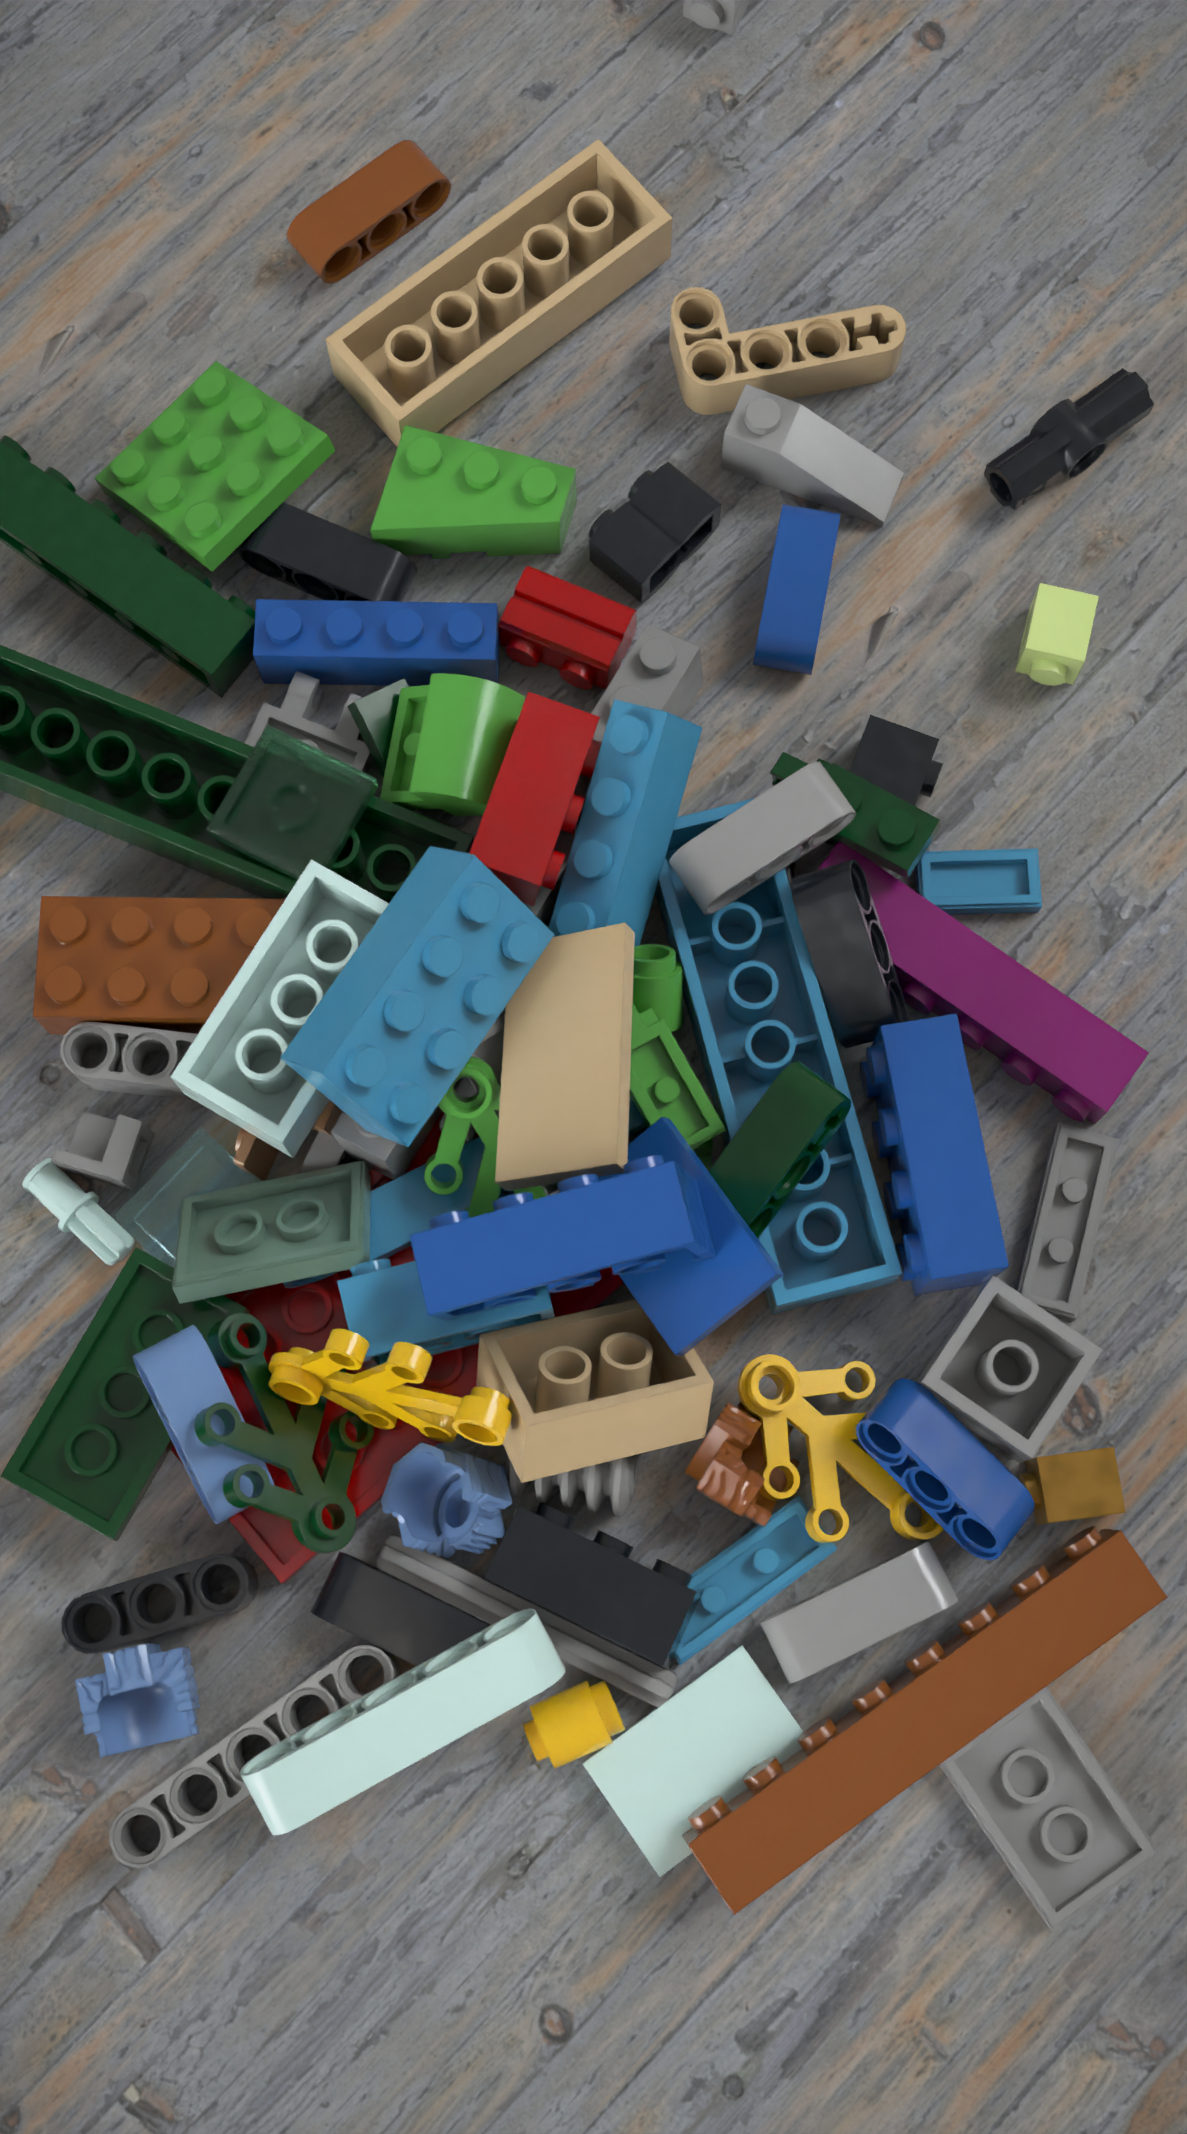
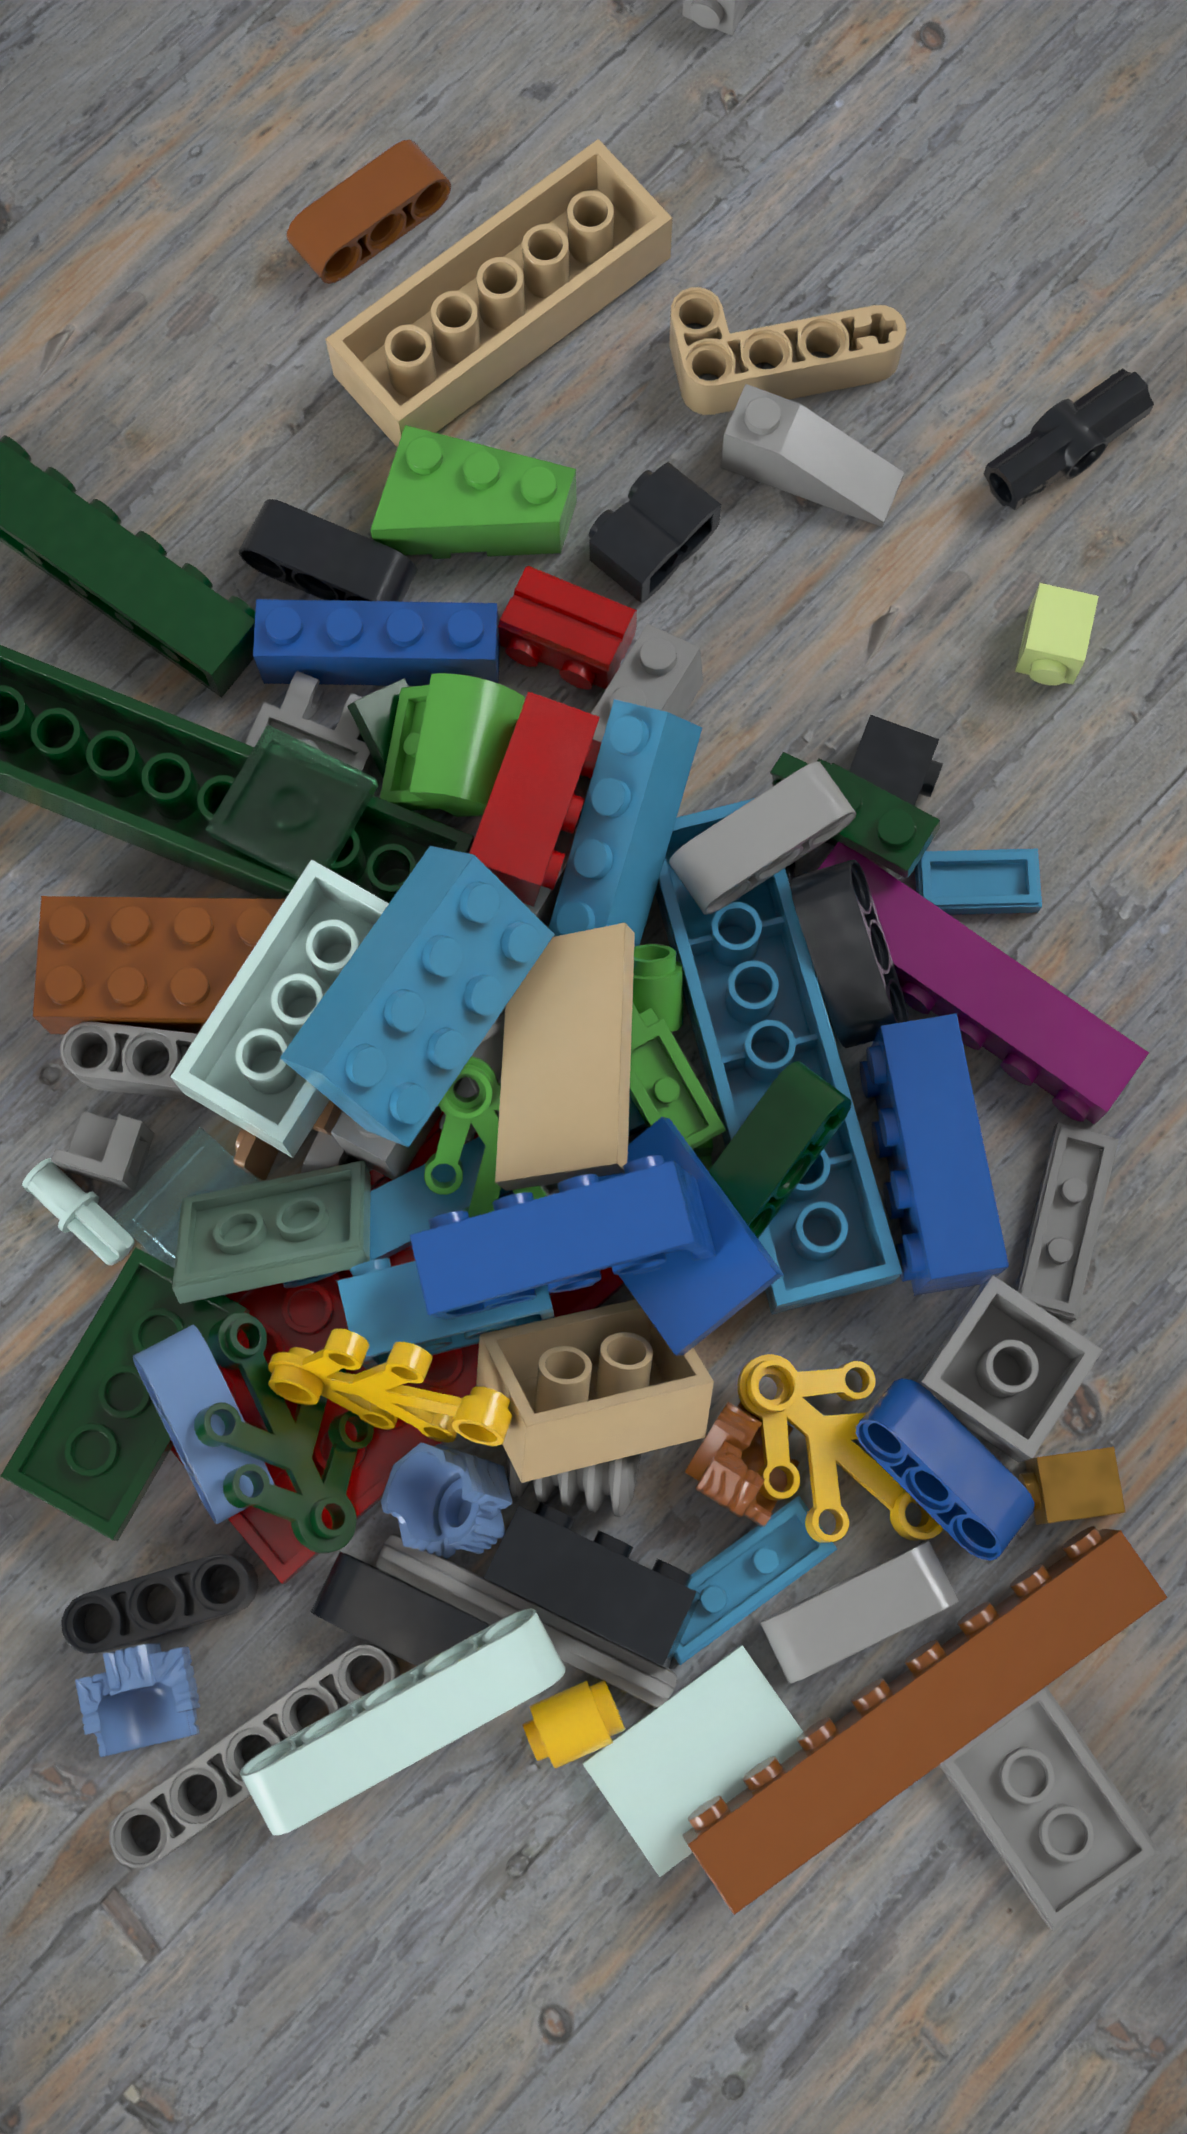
(215, 465): bright green plate -> none
(796, 589): blue beam -> none

